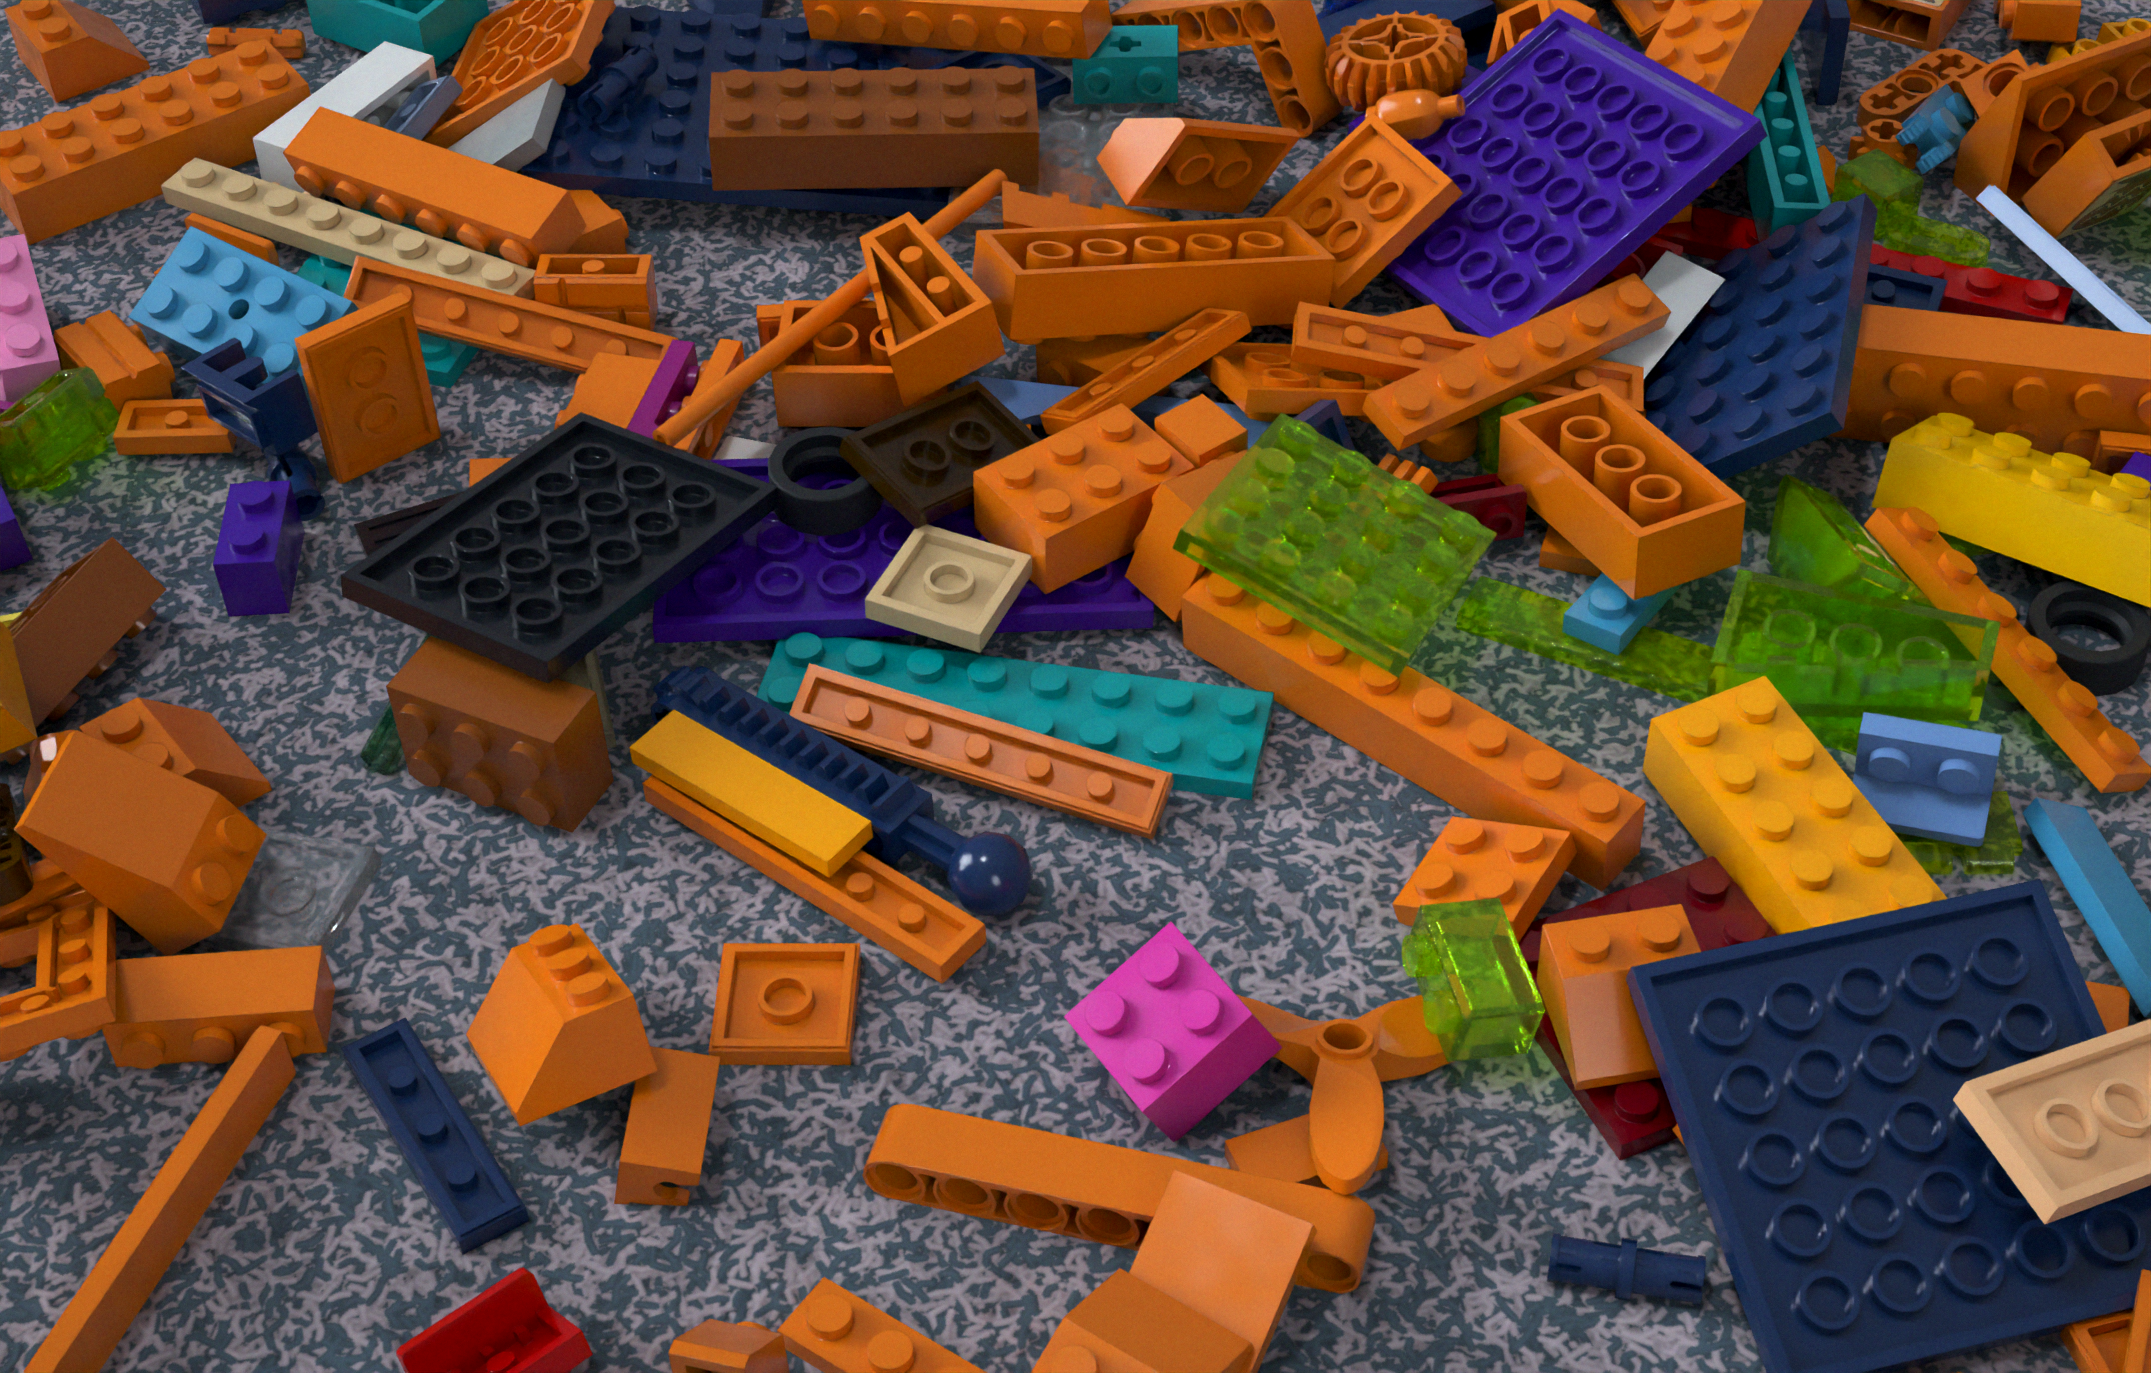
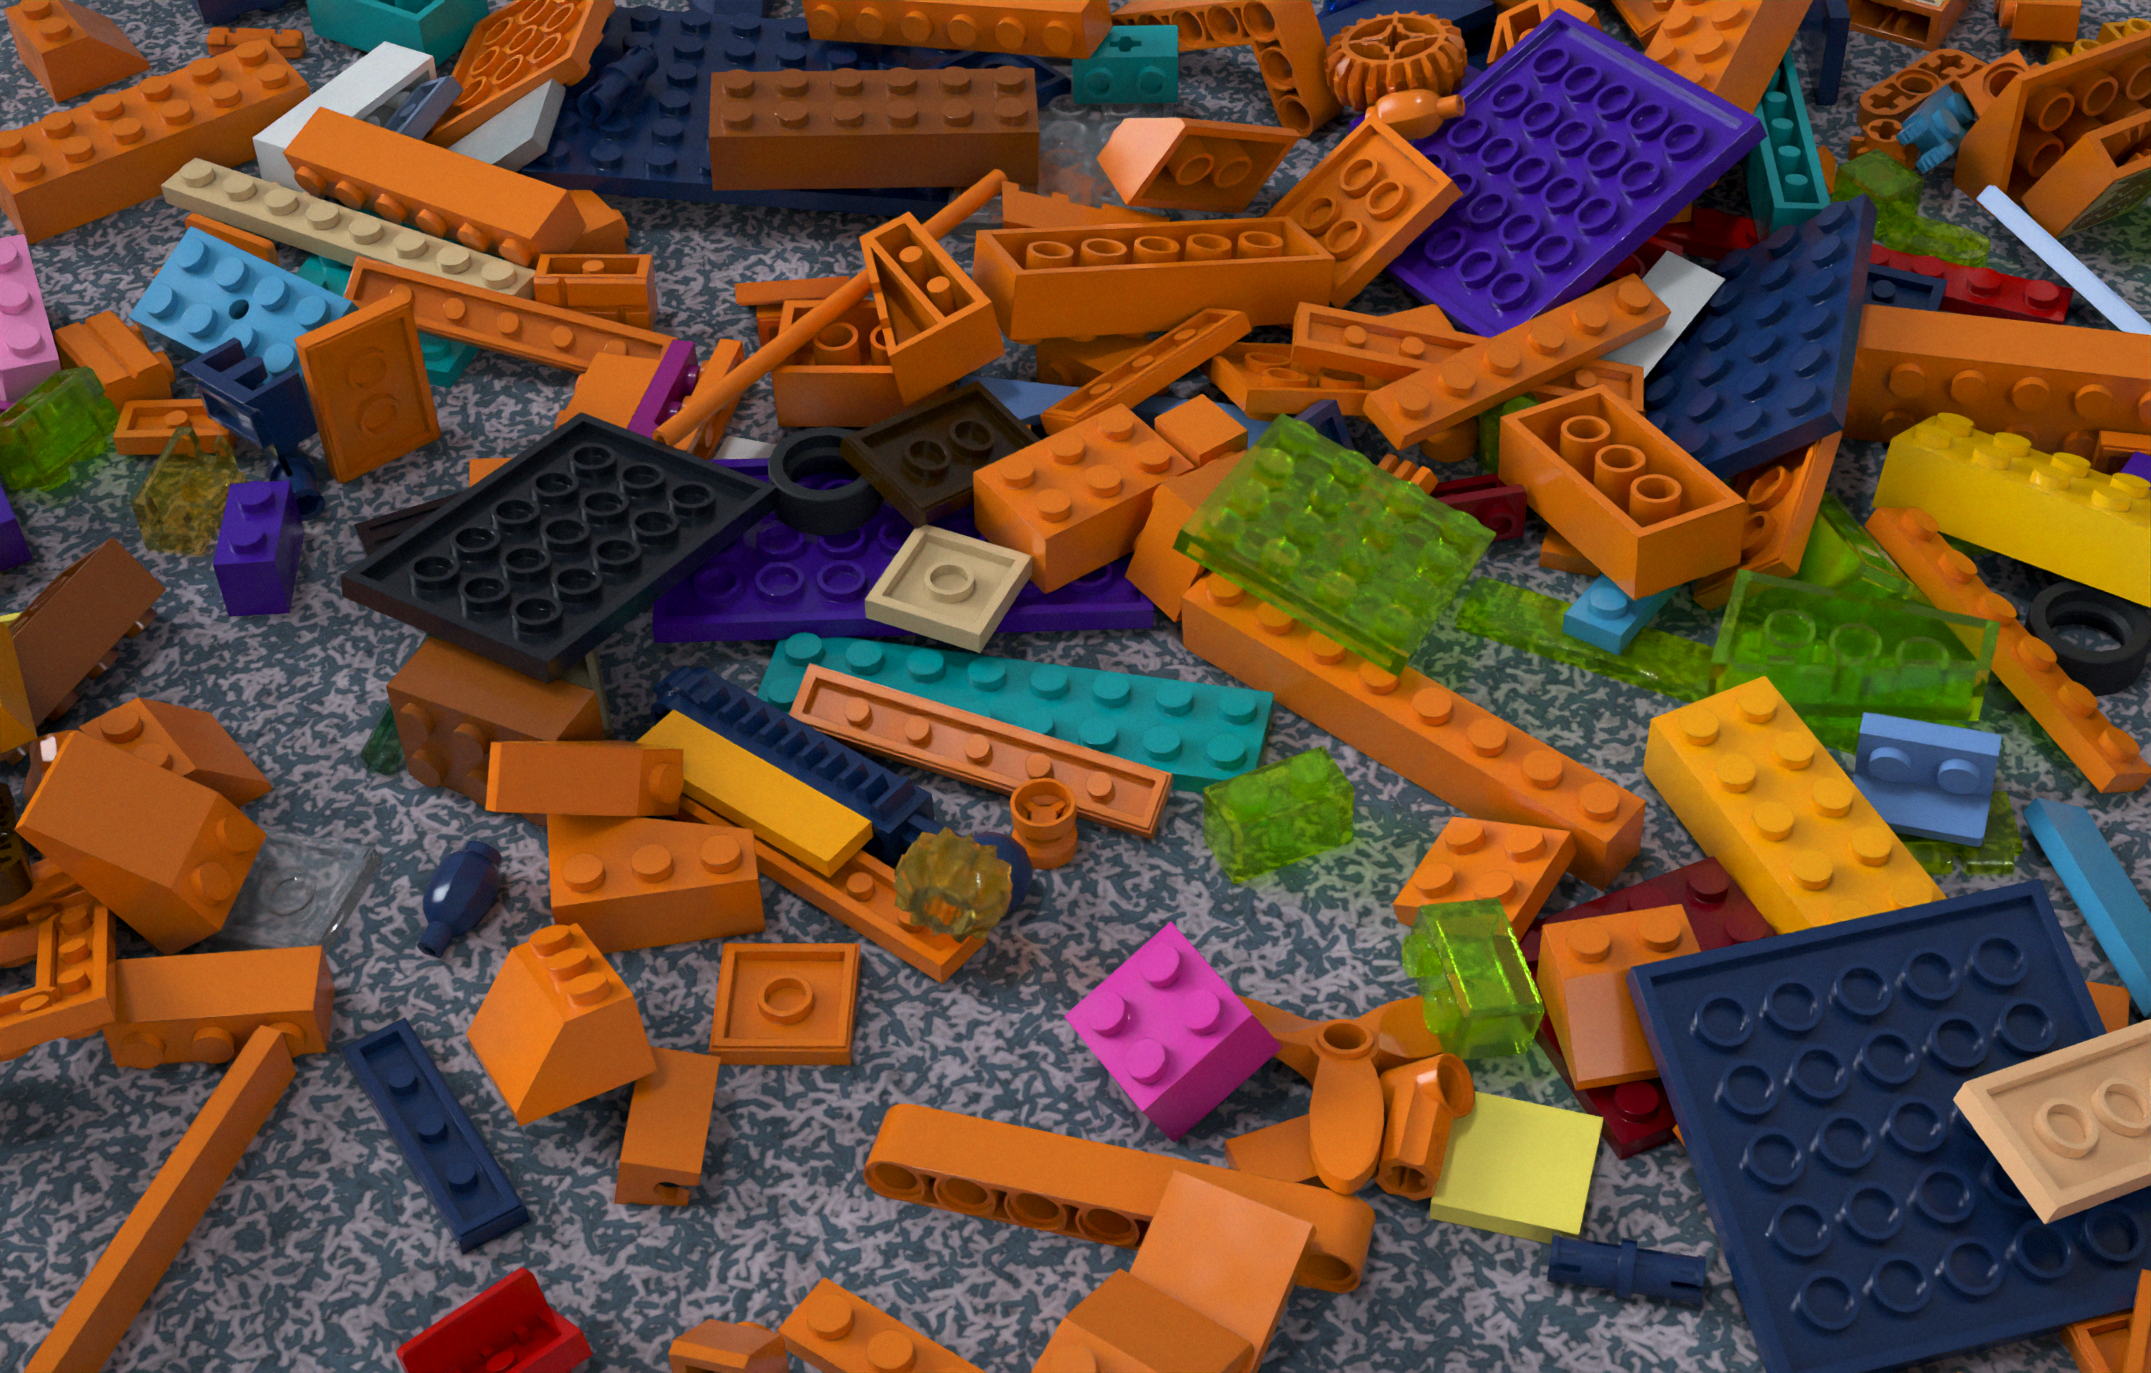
(185, 494): none -> clear yellow hinge
(459, 895): none -> dark blue plant
(584, 778): none -> orange slope
(652, 880): none -> orange wedge
(777, 291): none -> orange tile
(953, 885): none -> clear yellow gear
(1044, 821): none -> orange wheel
(1278, 814): none -> clear neon green brick
(1419, 1115): none -> orange piece
(1518, 1169): none -> light yellow tile
(1778, 518): none -> orange tile

